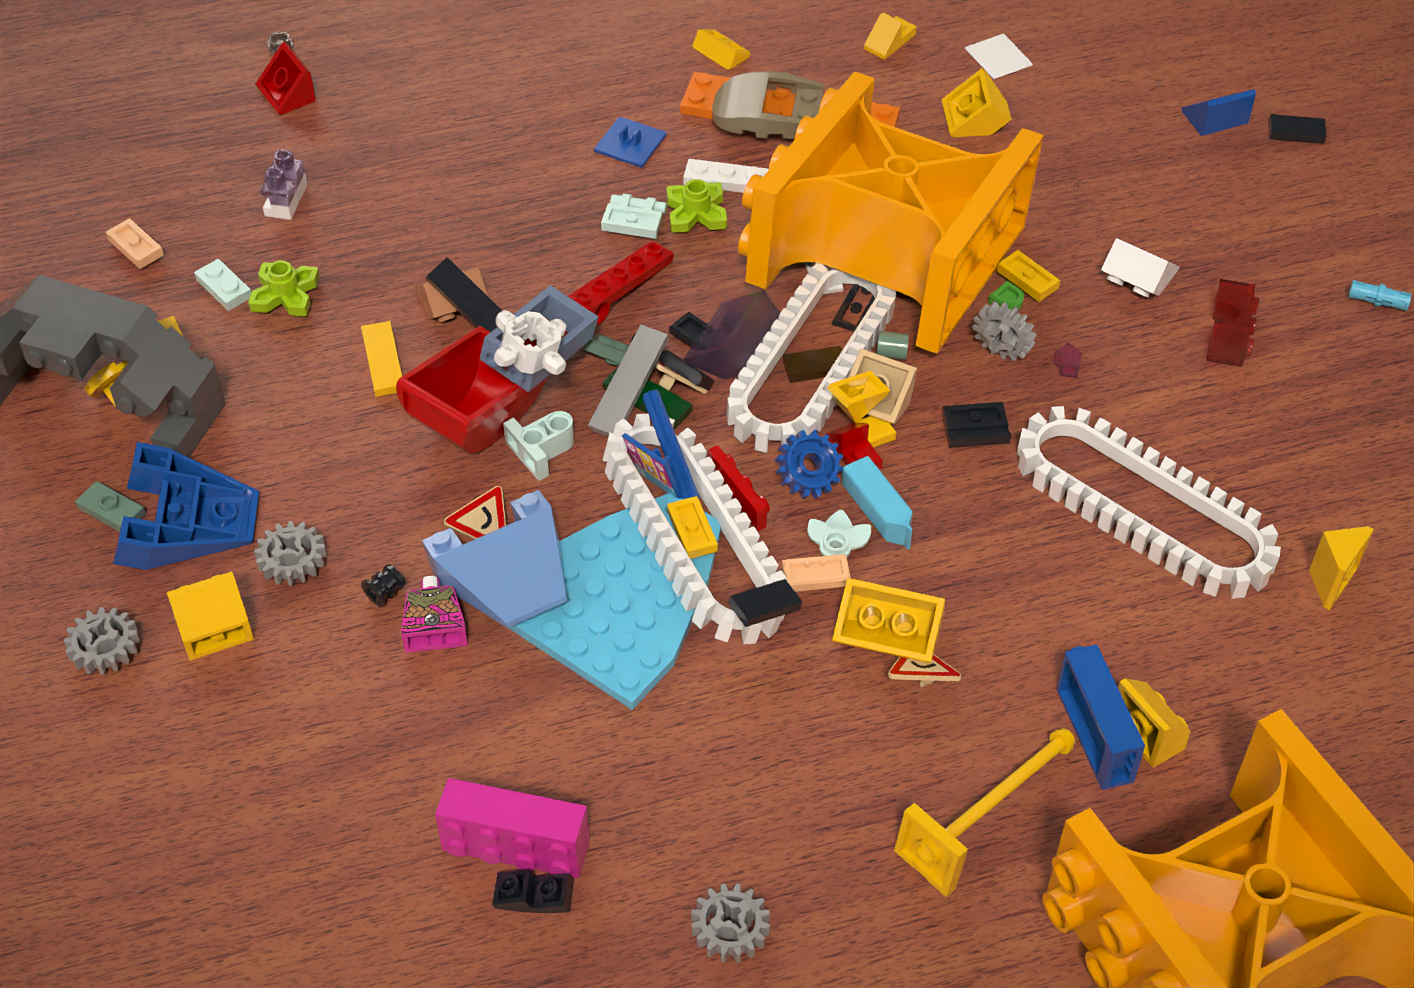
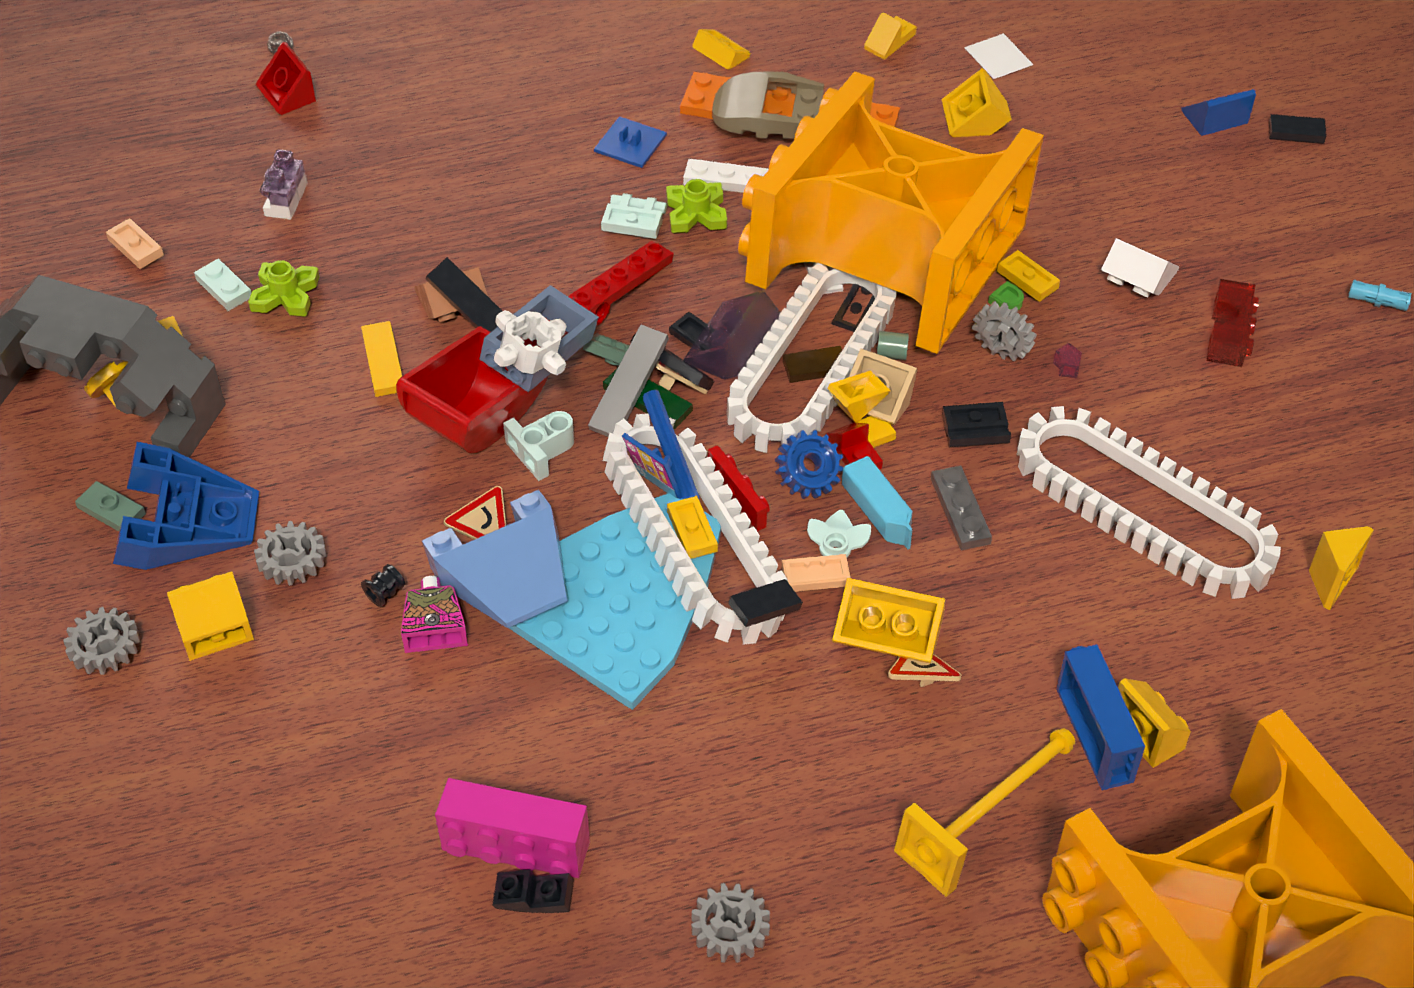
(961, 508): none -> flat silver plate

